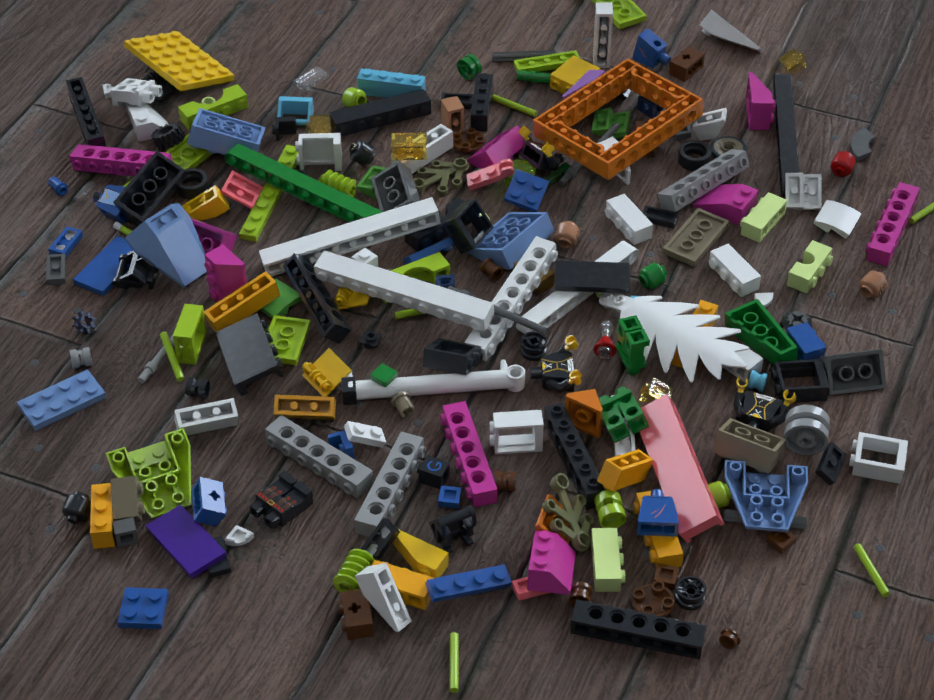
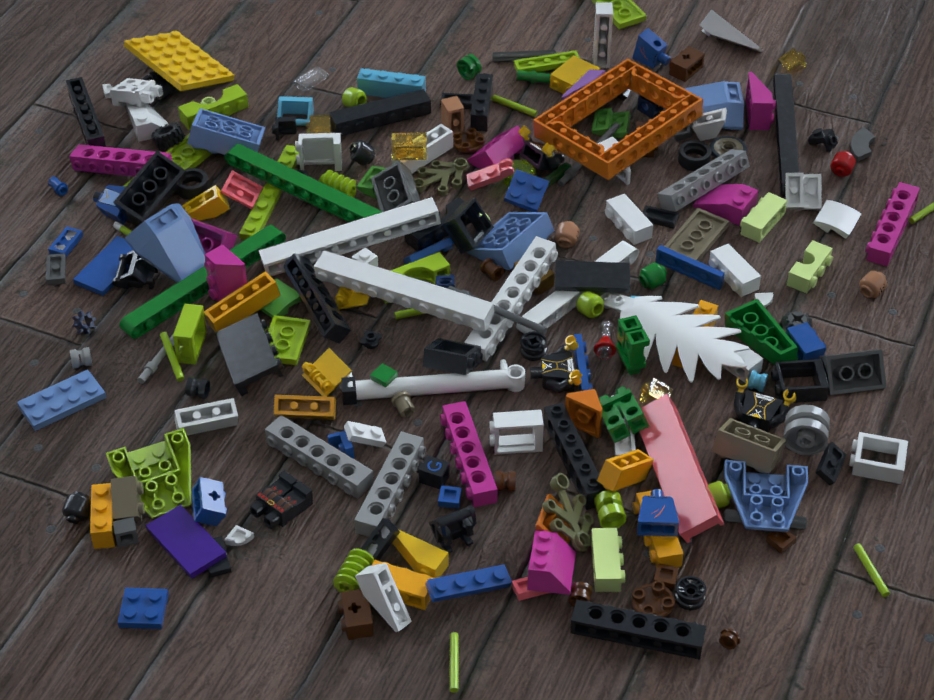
(194, 286): none -> green beam
(582, 362): none -> blue plate
(590, 304): none -> lime head
(689, 267): none -> blue plate
(720, 96): none -> medium blue wedge
(824, 136): none -> black bracket

